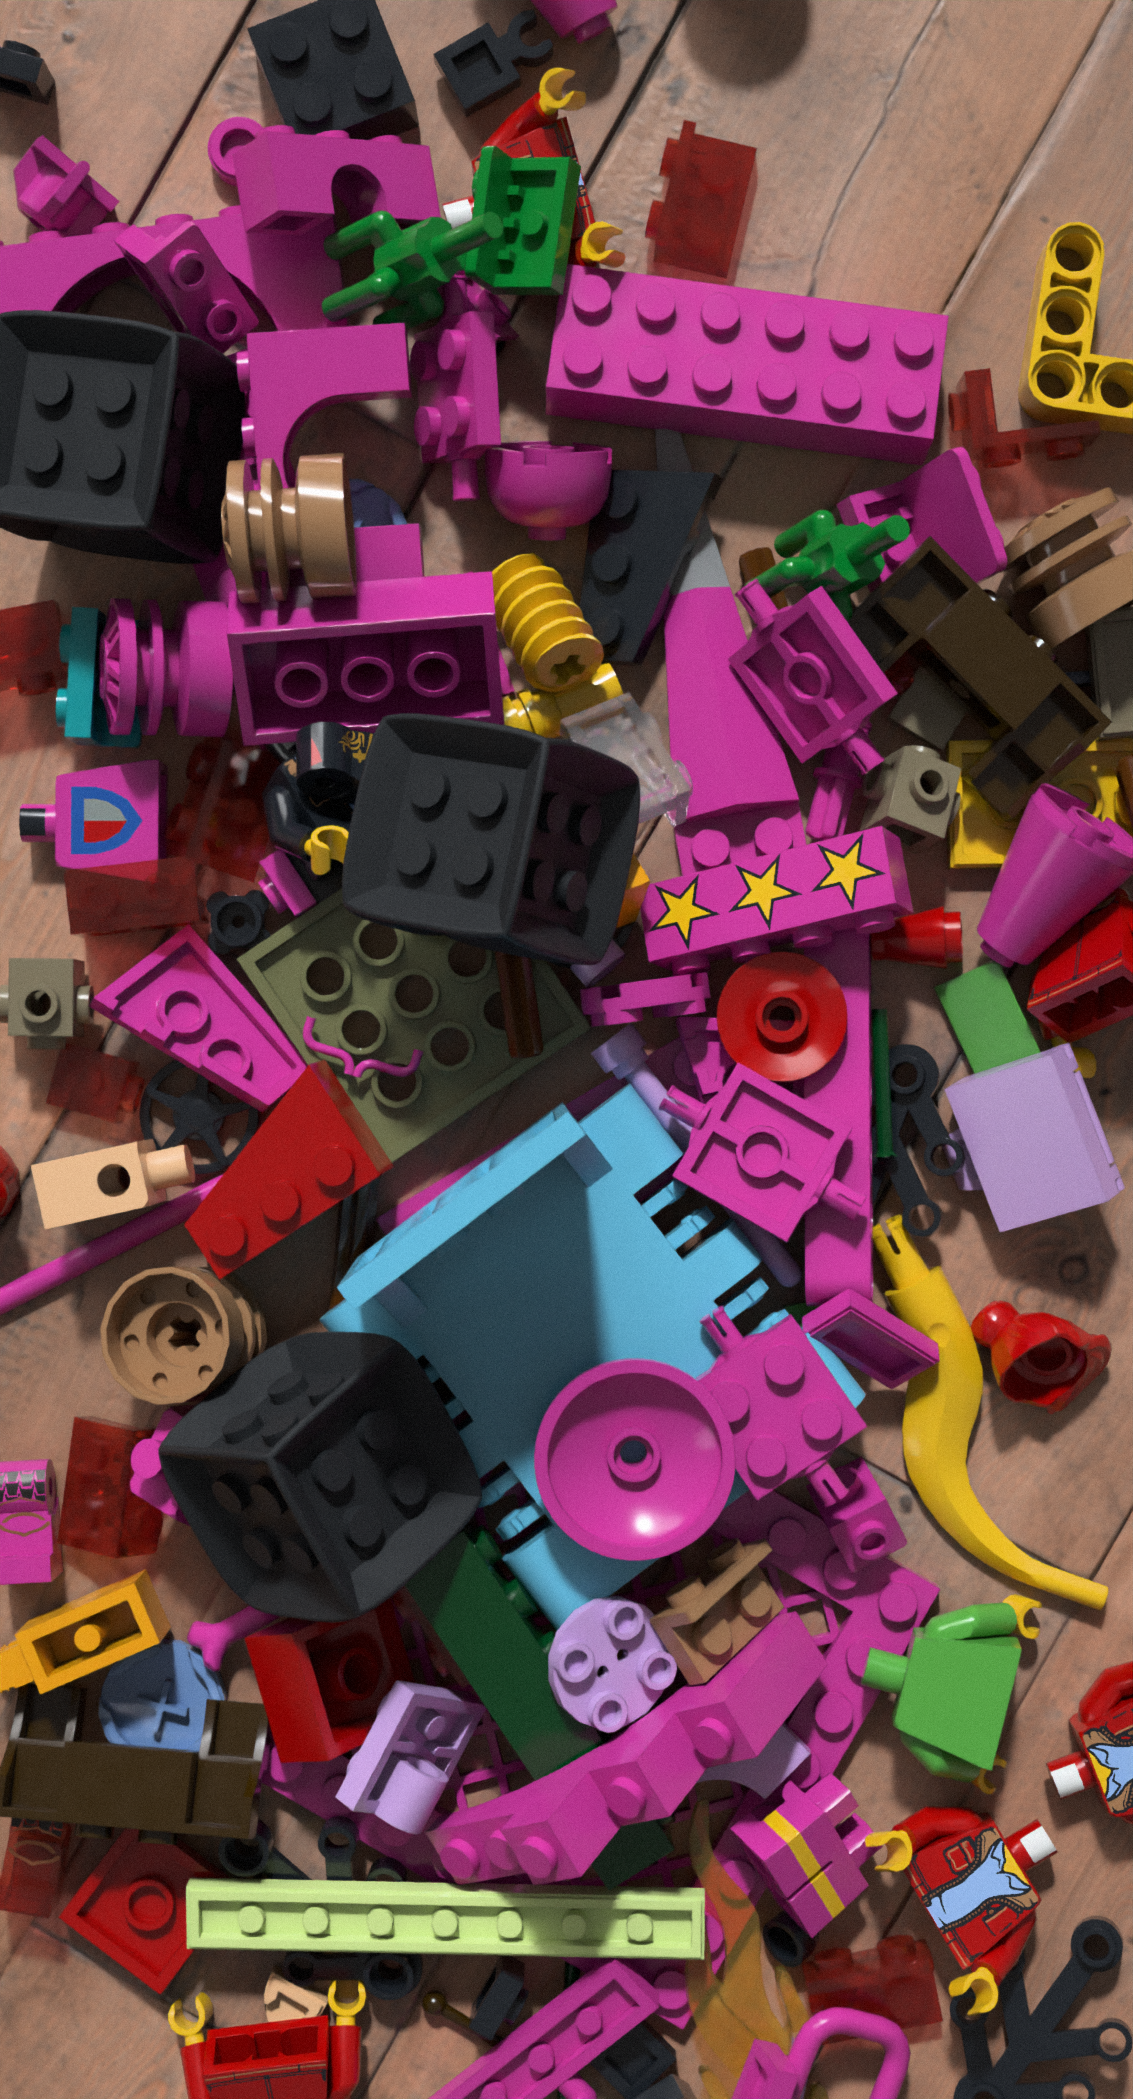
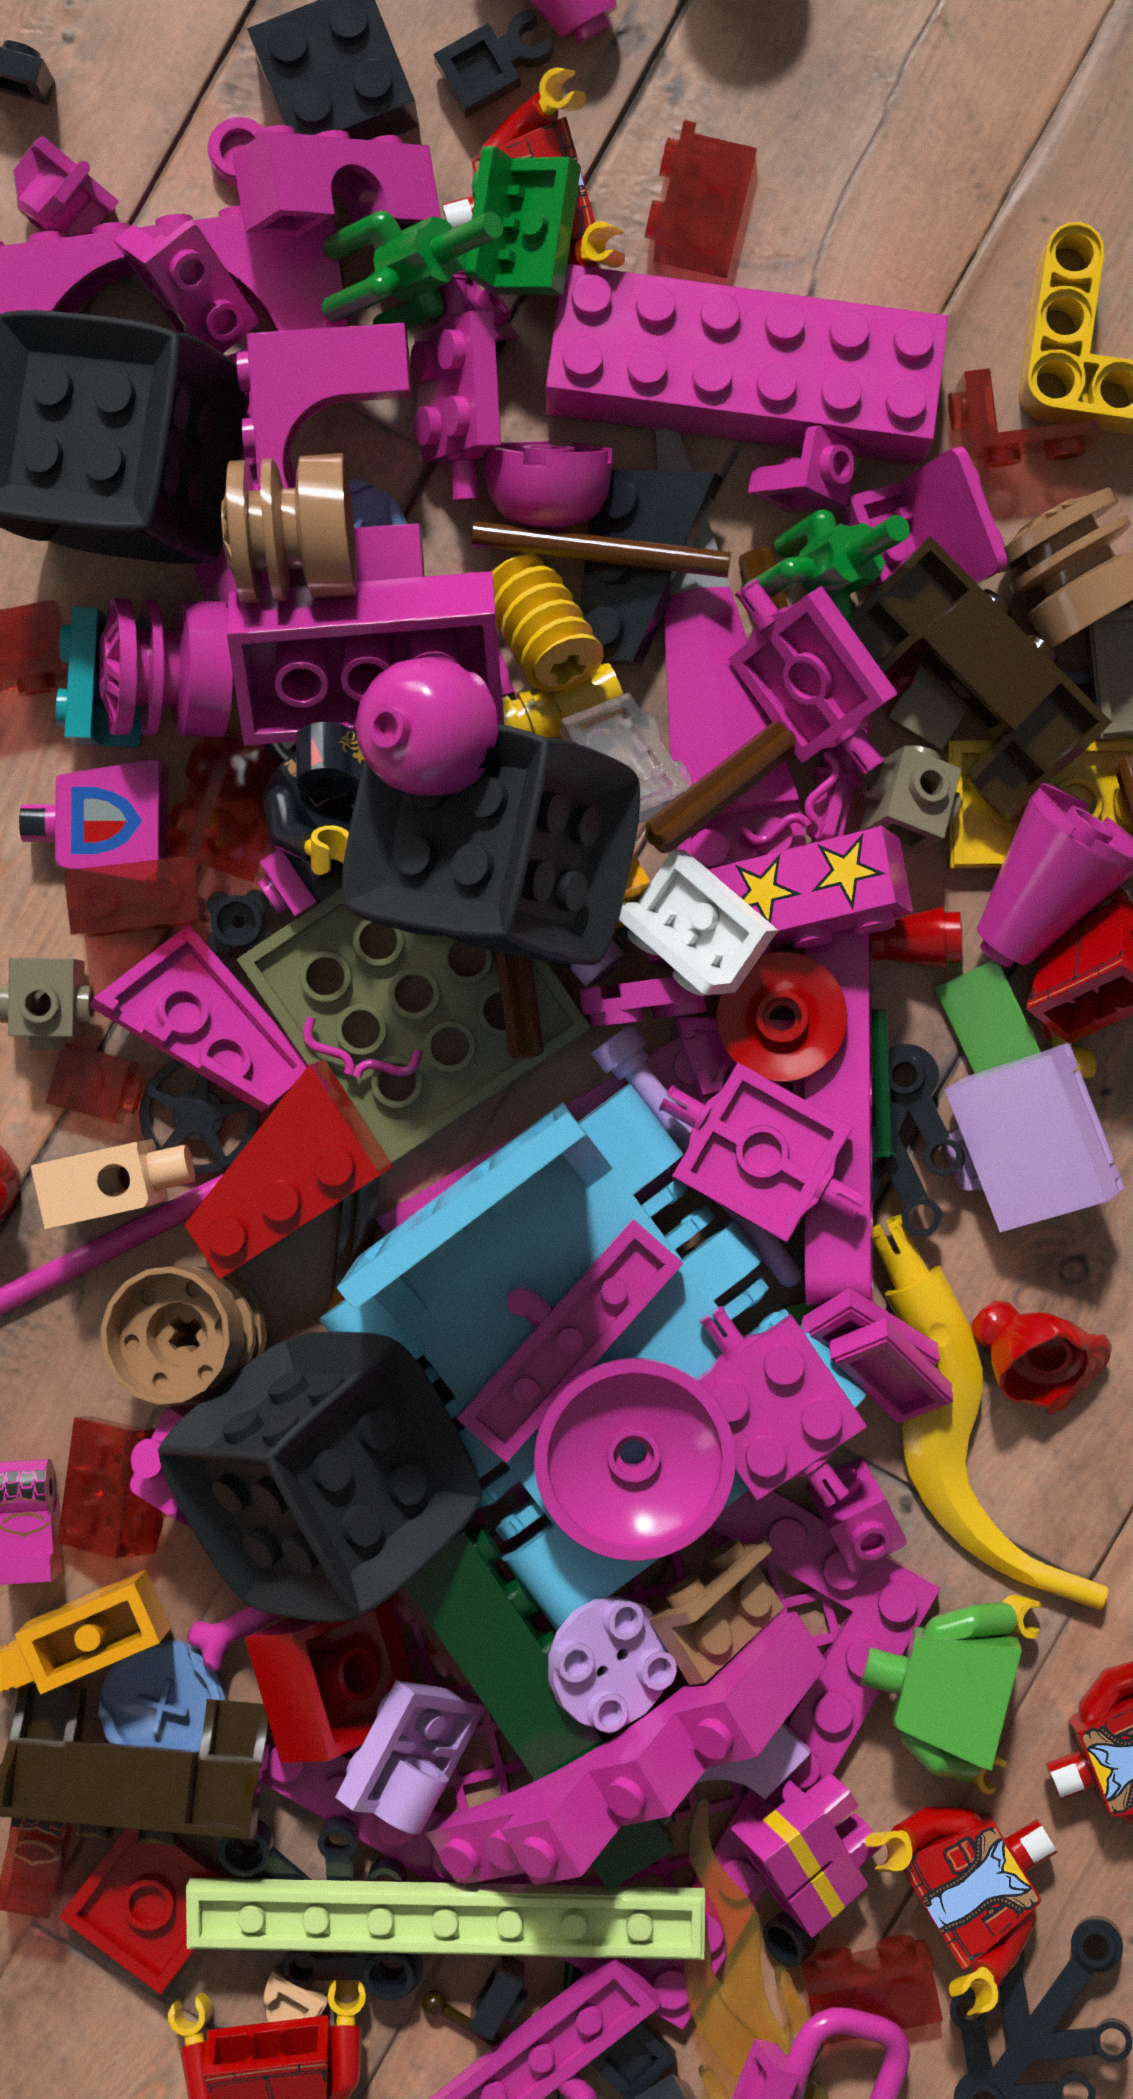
(427, 726): none -> dark pink cylinder
(566, 1336): none -> dark pink plate
(601, 549): none -> reddish brown bar
(697, 926): none -> white bracket
(720, 787): none -> reddish brown axle
(796, 817): none -> dark pink piece
(812, 482): none -> dark pink bracket
(891, 1370): none -> dark pink tile

